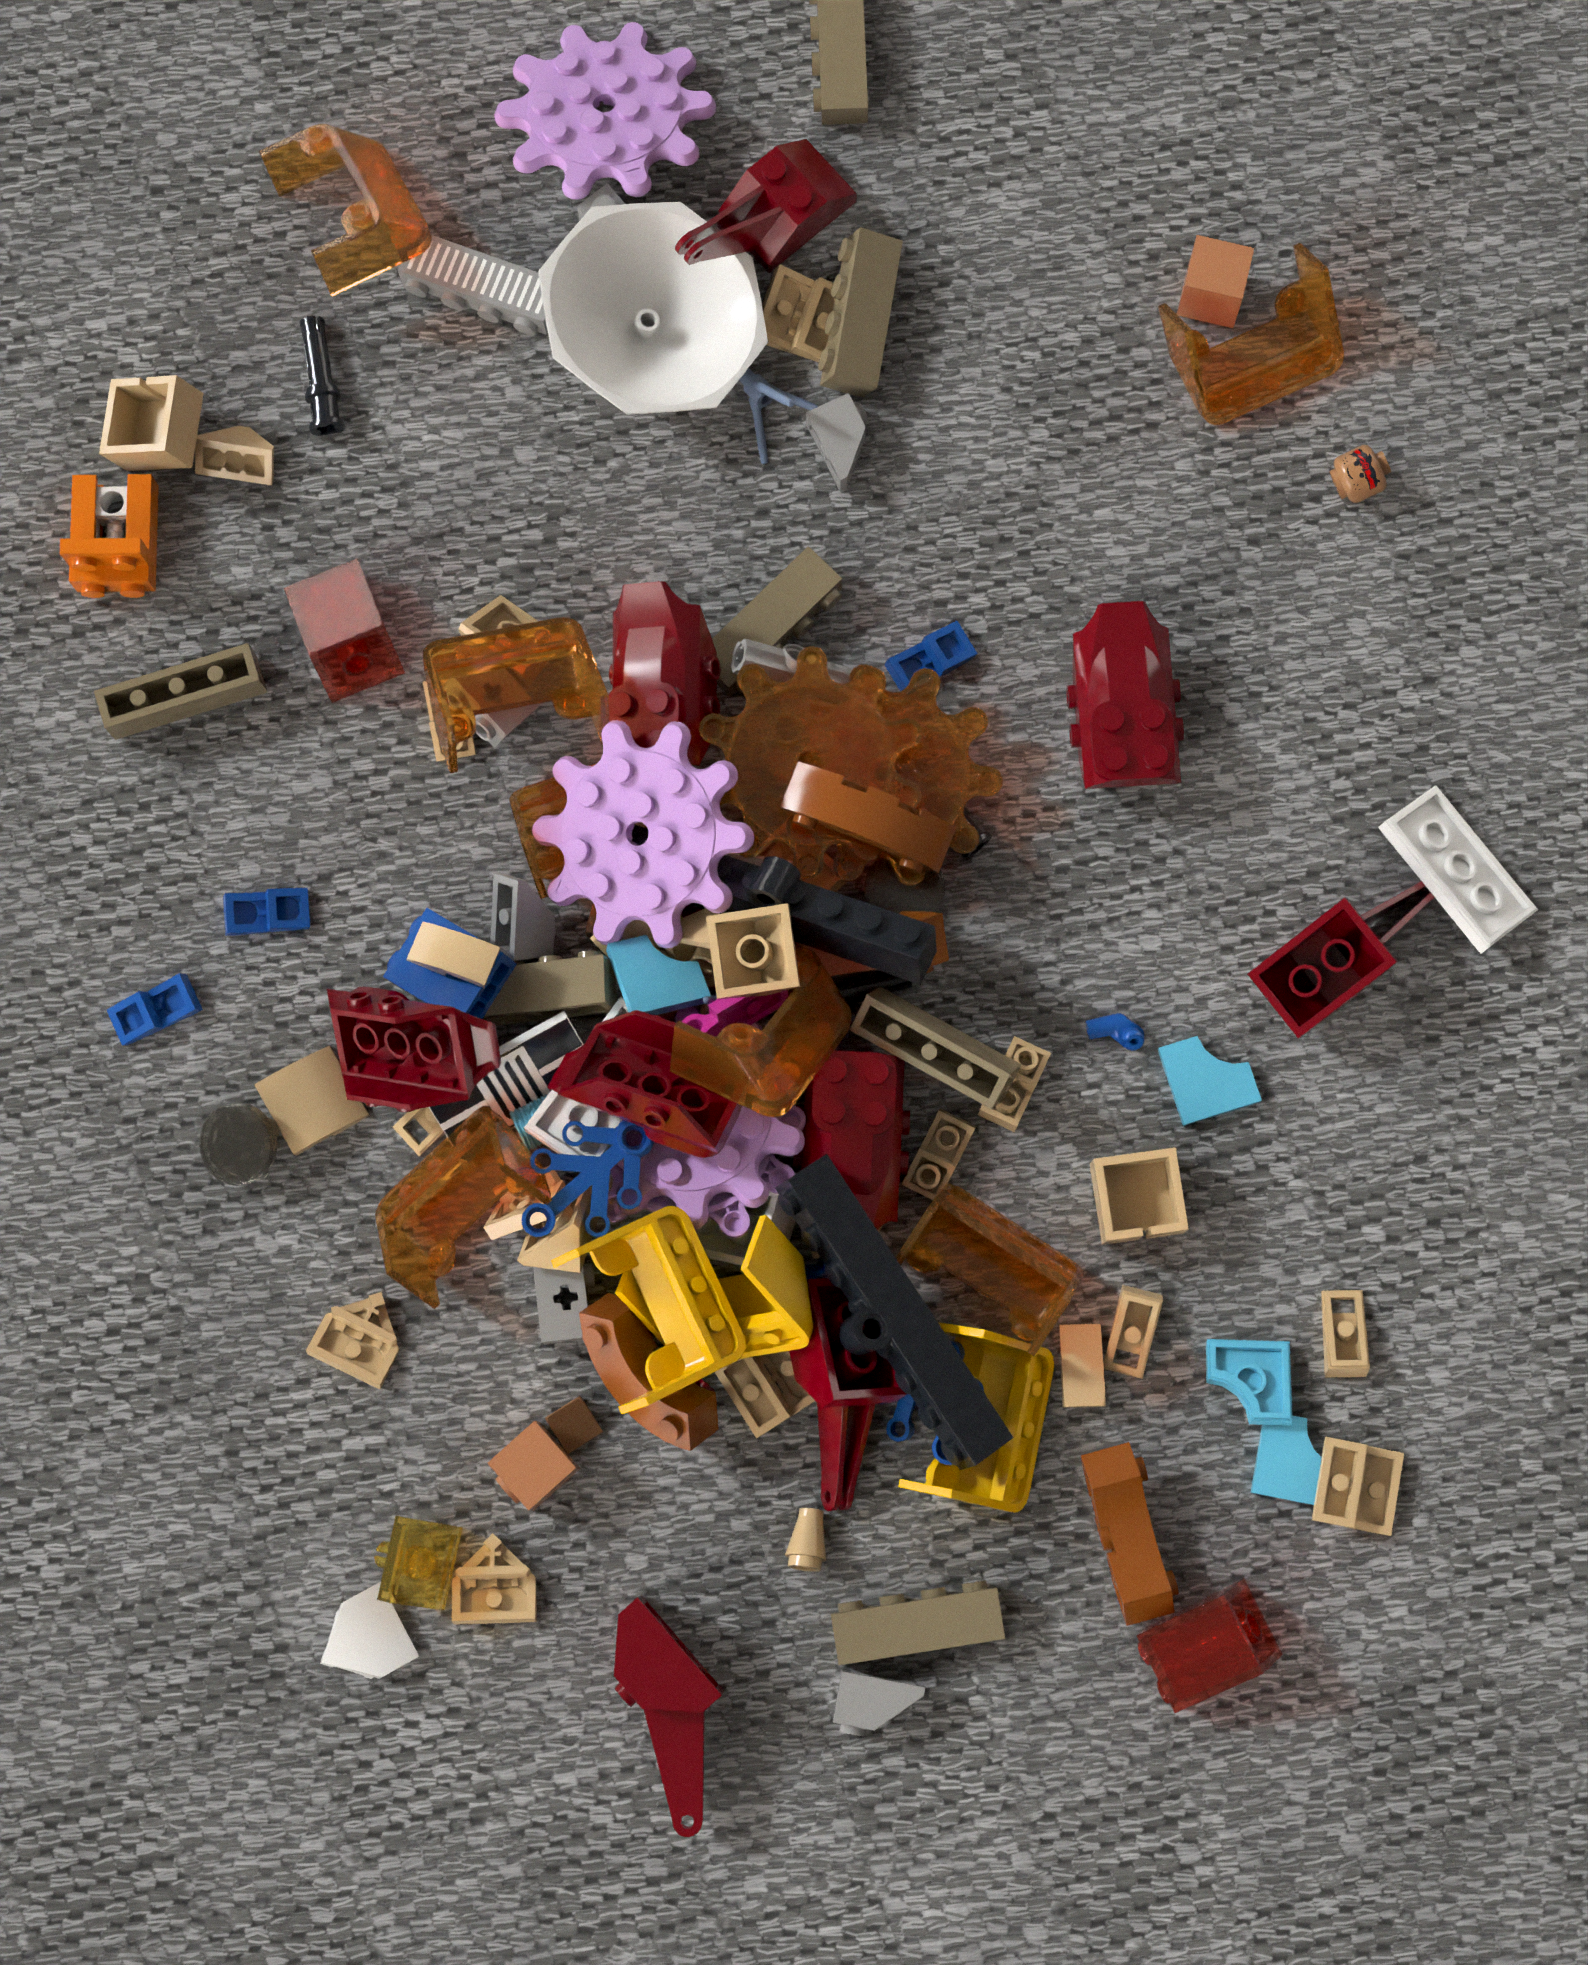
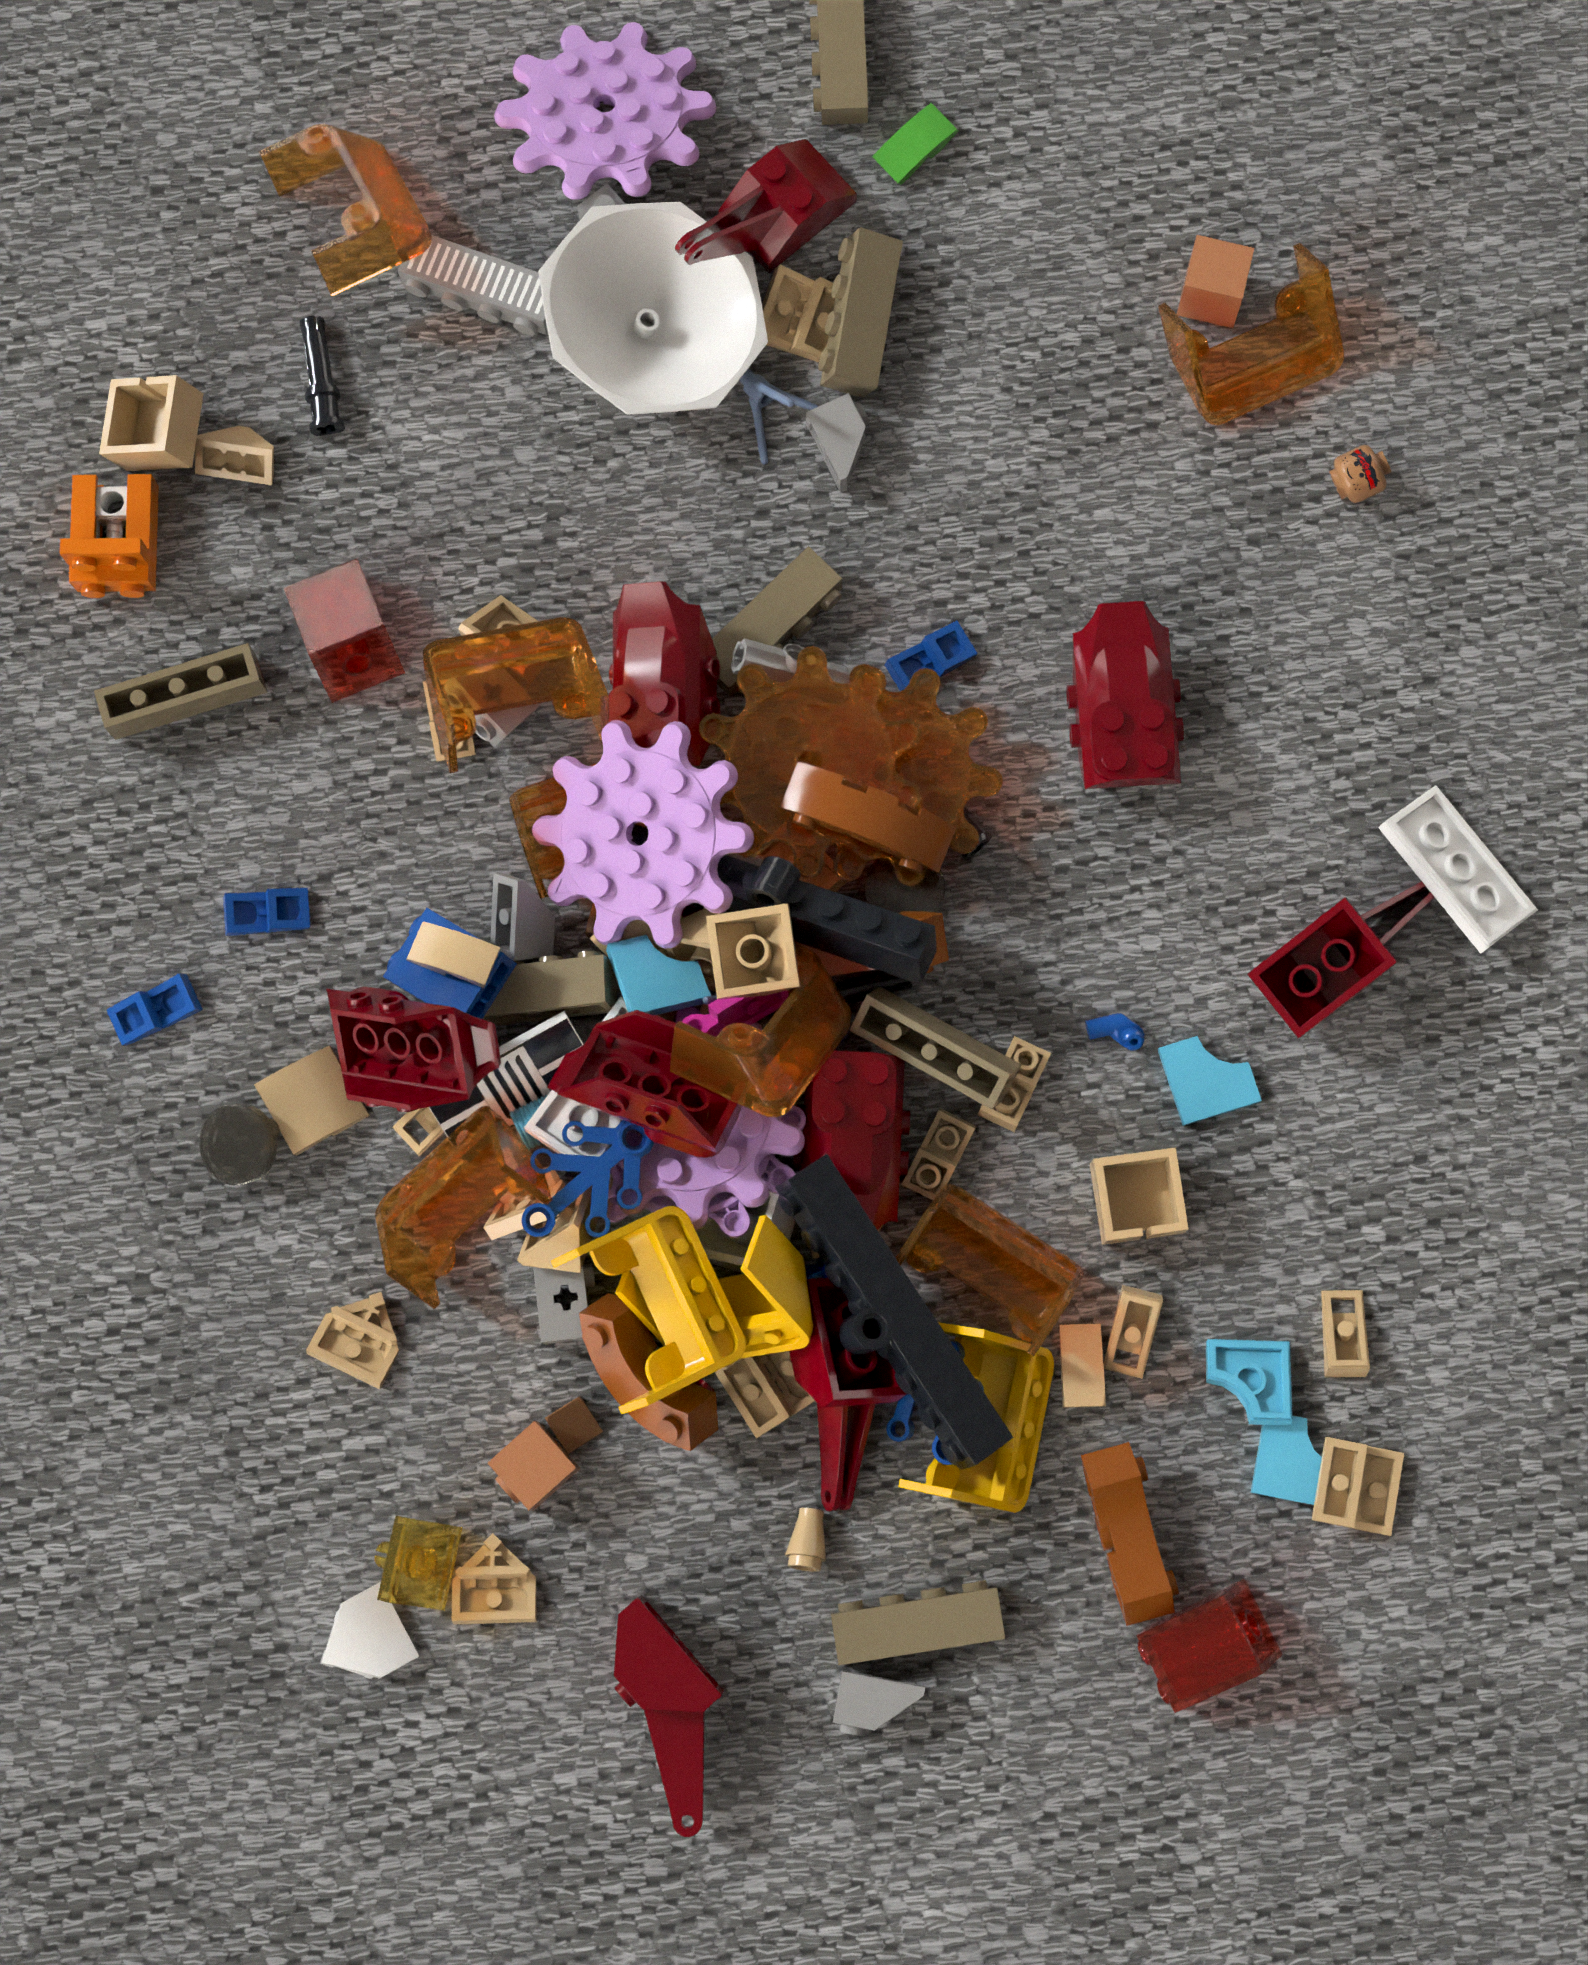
(915, 142): none -> bright green slope

